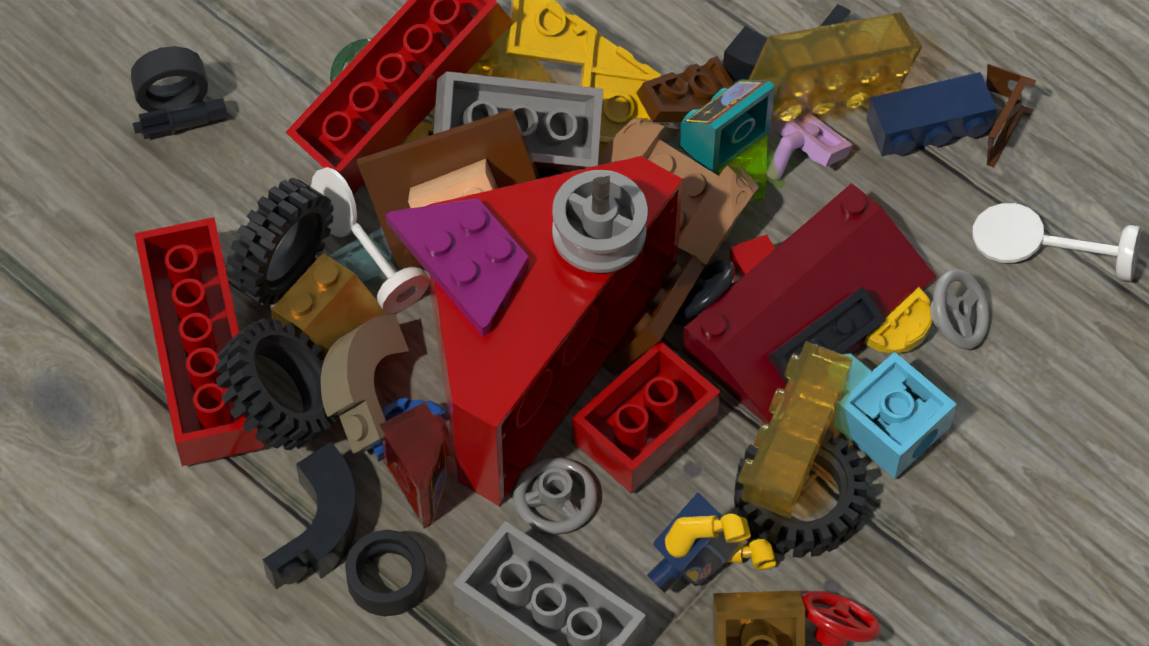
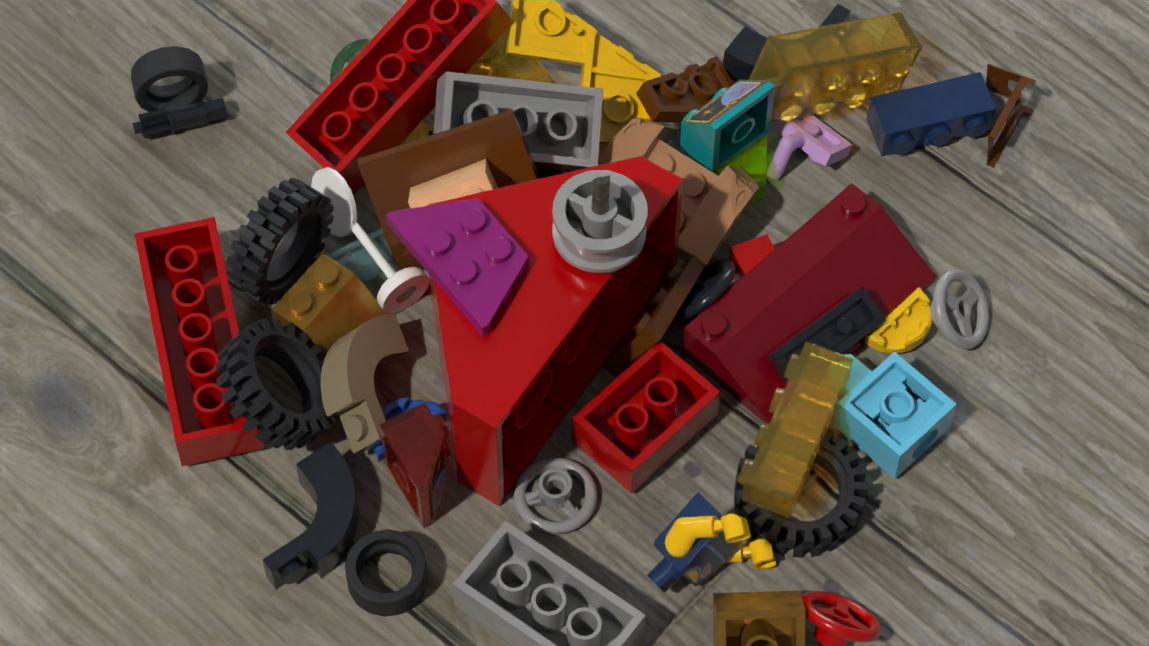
(1016, 232): white piece -> none

